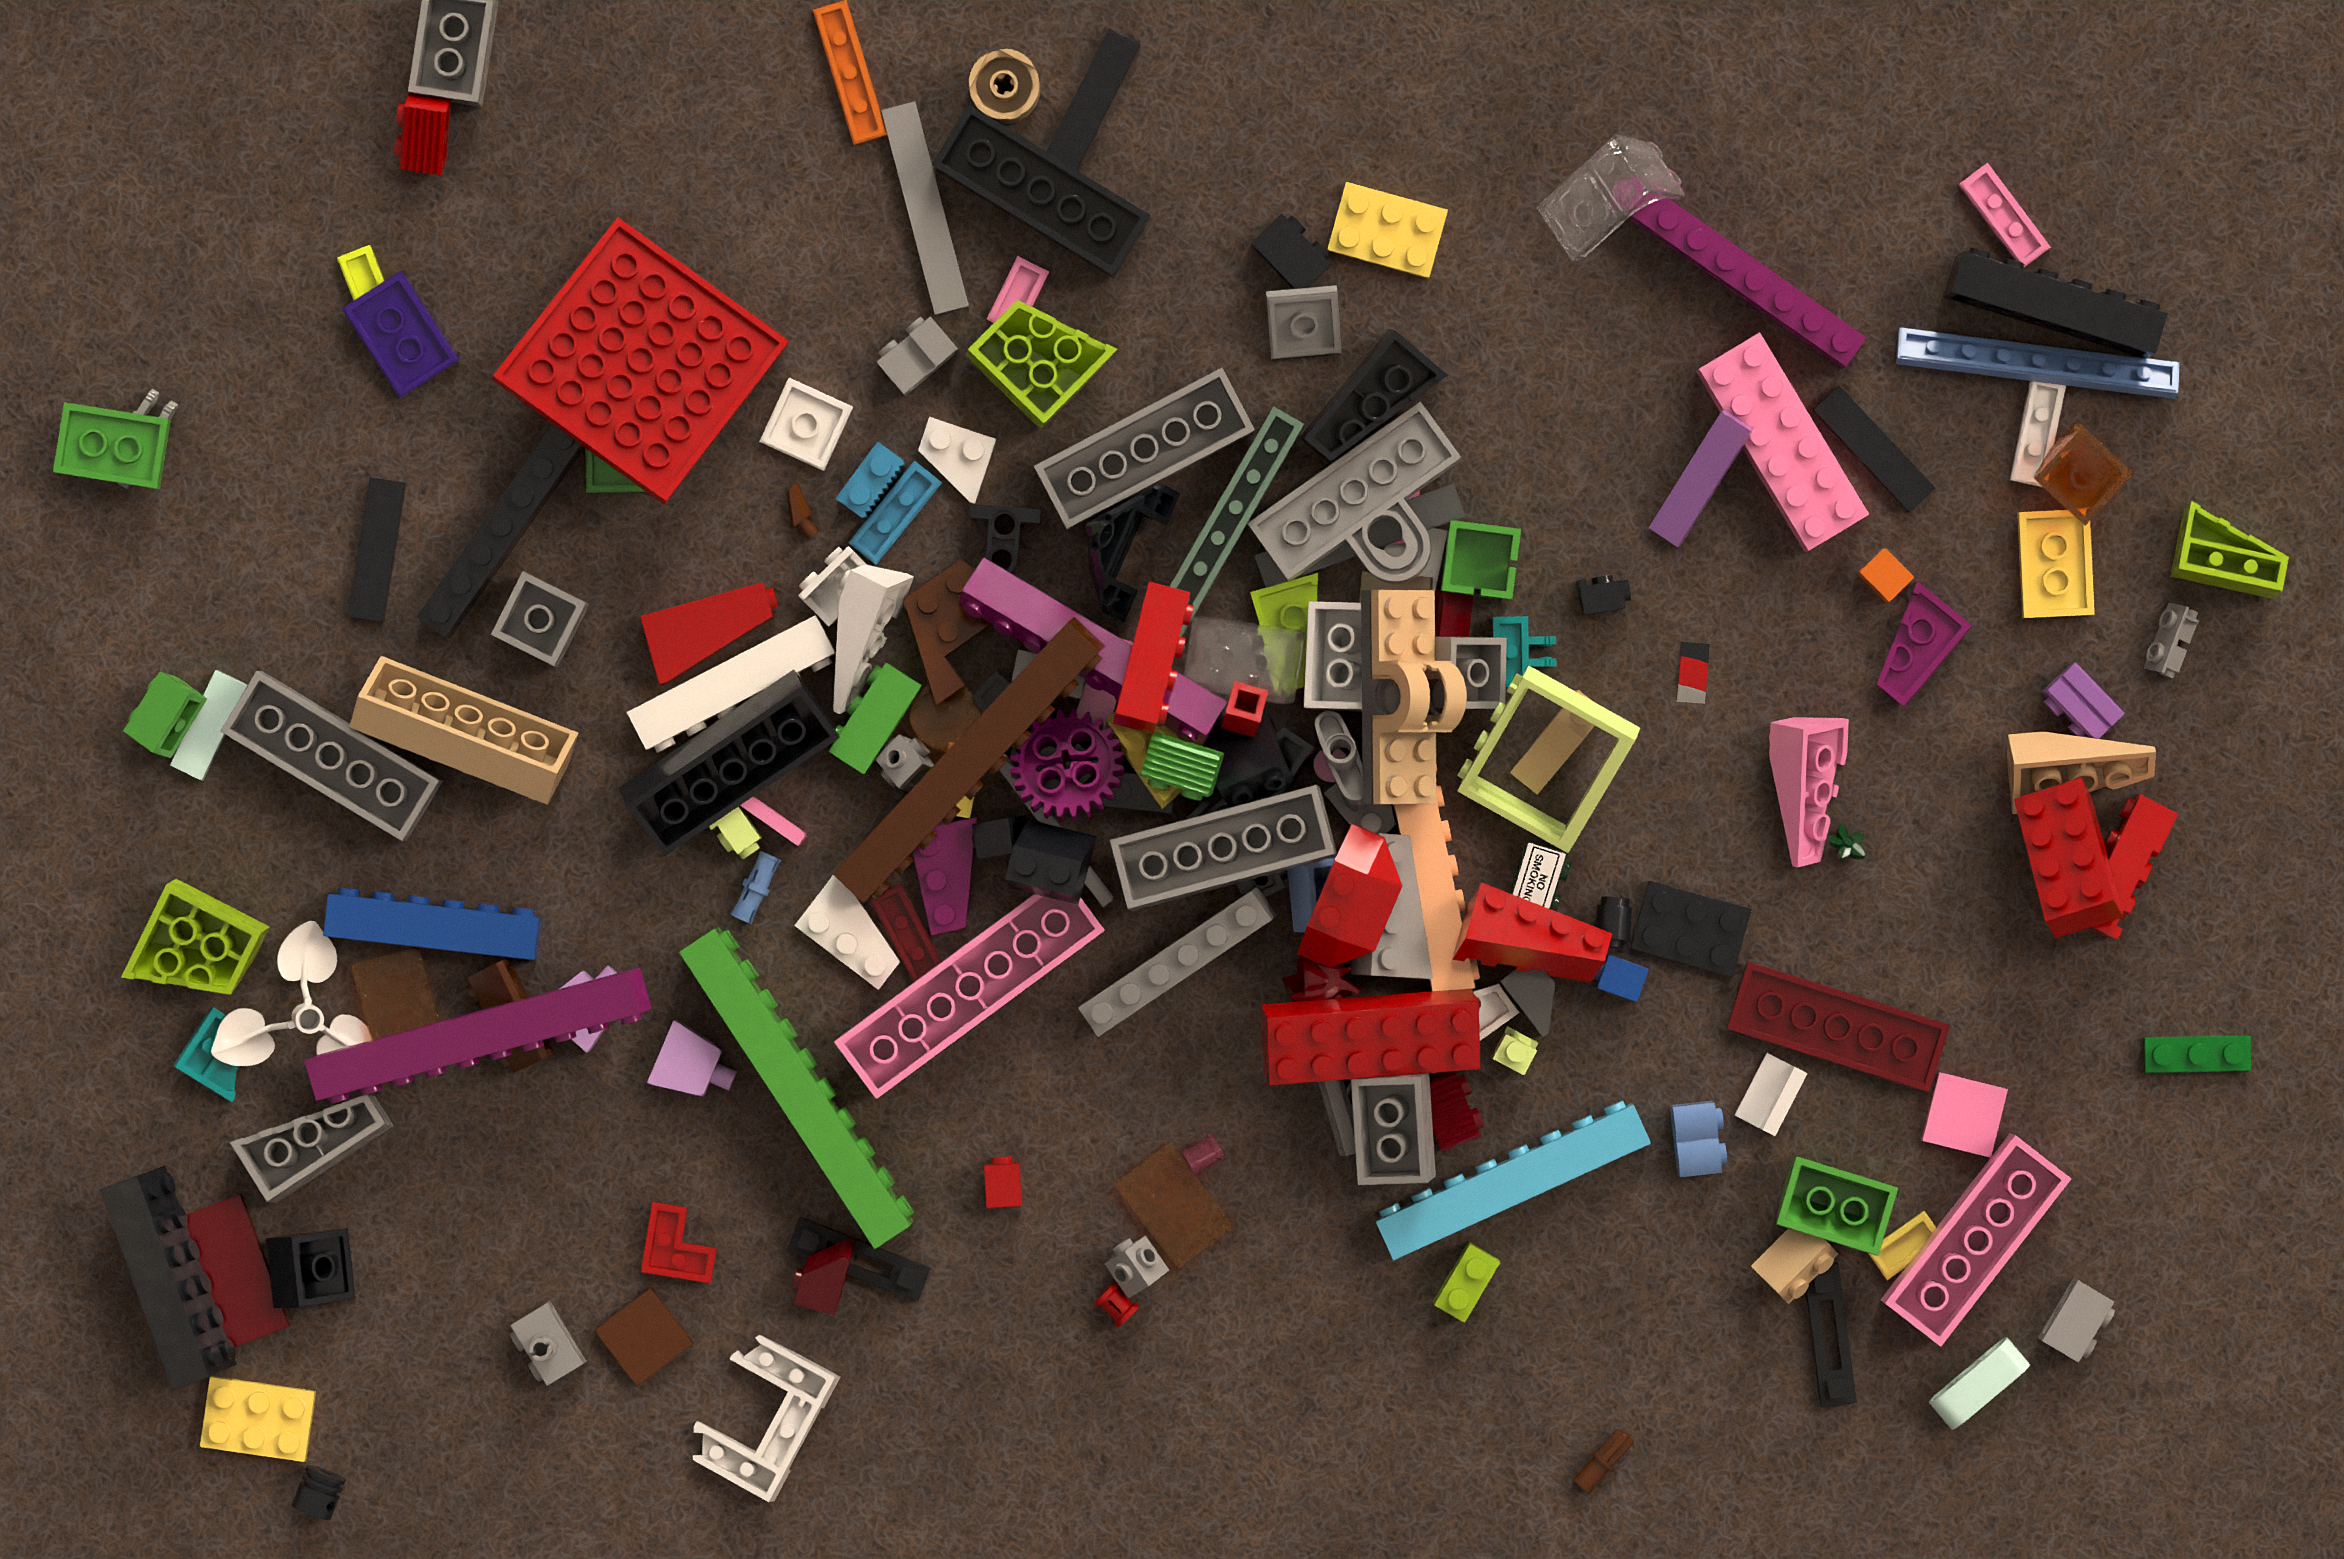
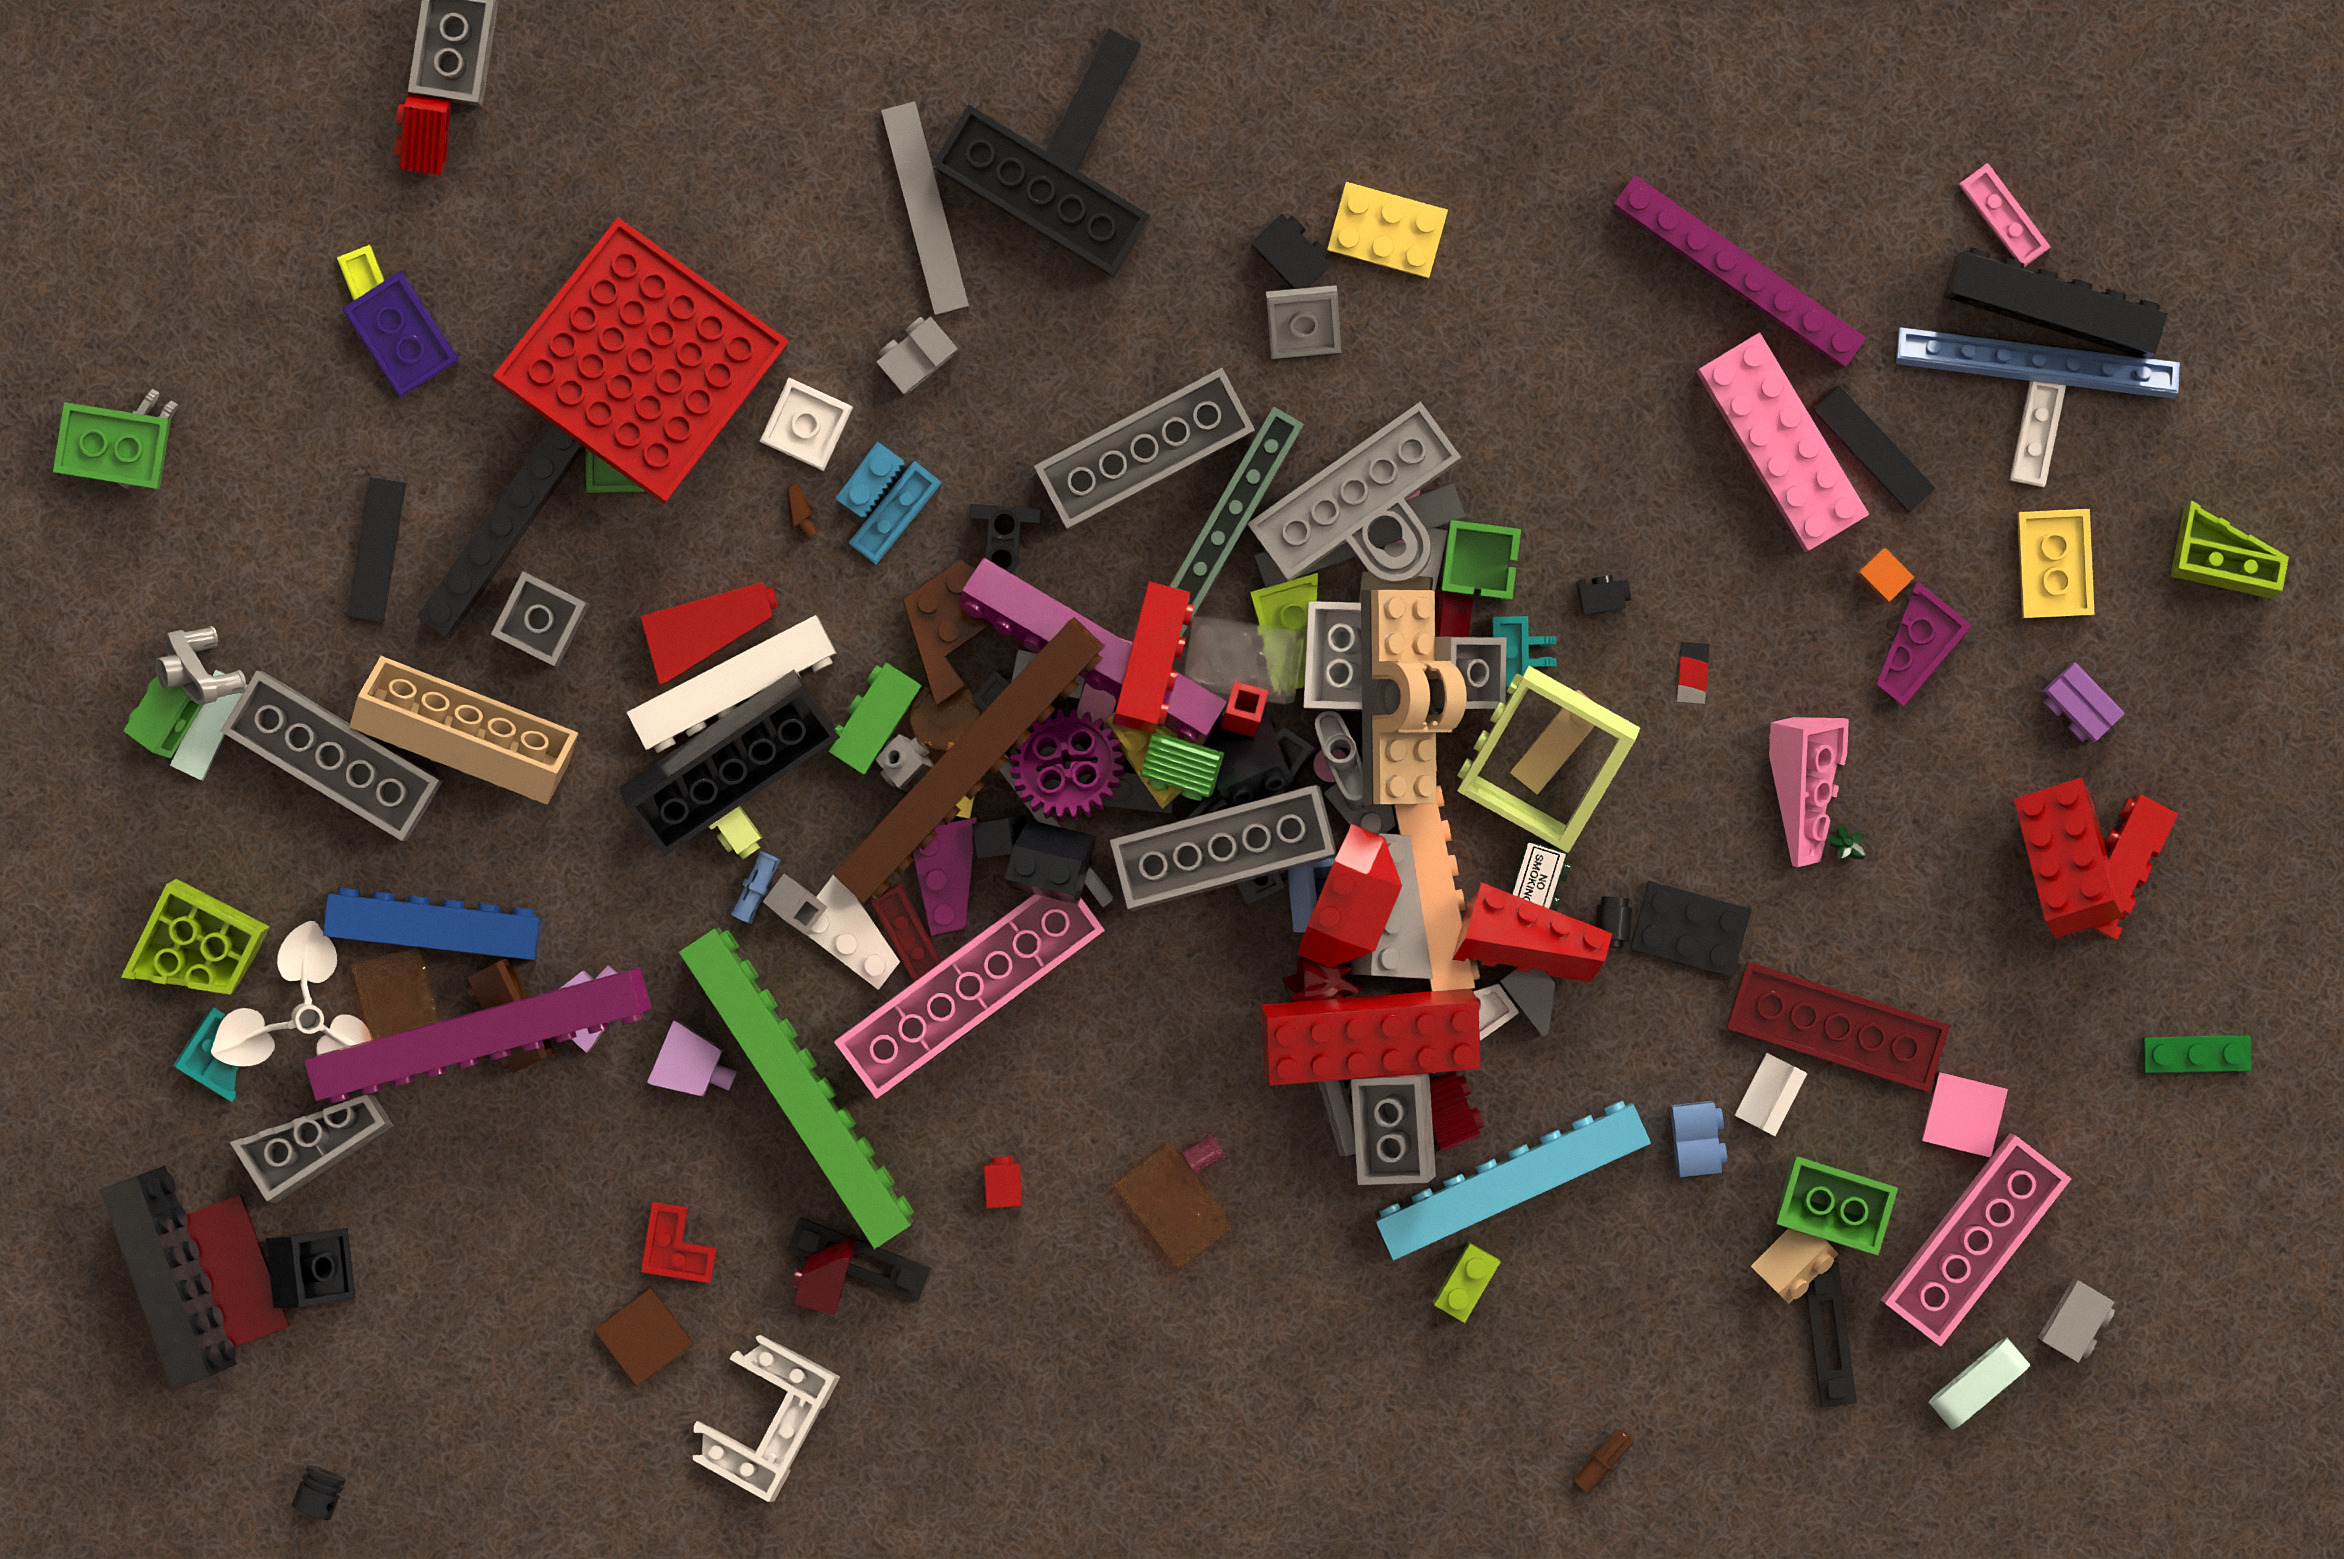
(185, 670): none -> light grey connector
(258, 1418): light yellow plate -> none
(547, 1344): light grey brick -> none
(775, 820): bright pink tile -> none
(794, 904): none -> light grey brick
(823, 590): white bracket -> none
(850, 72): orange tile -> none
(864, 608): white wedge -> none
(957, 455): white wing -> none
(998, 67): tan brick -> none
(1021, 284): bright pink tile -> none
(1037, 360): lime wedge -> none
(1110, 541): black wedge -> none
(1116, 1304): red bush -> none
(1136, 1265): light grey brick -> none
(1177, 961): light grey brick -> none
(1371, 395): black wedge -> none
(1515, 1050): yellowish green brick -> none
(1606, 193): clear bracket -> none
(1621, 978): blue brick -> none
(1700, 478): medium lavender tile -> none
(1903, 1244): light yellow tile -> none
(2051, 759): tan wedge -> none
(2081, 473): clear orange slope -> none
(2175, 624): light grey hinge -> none

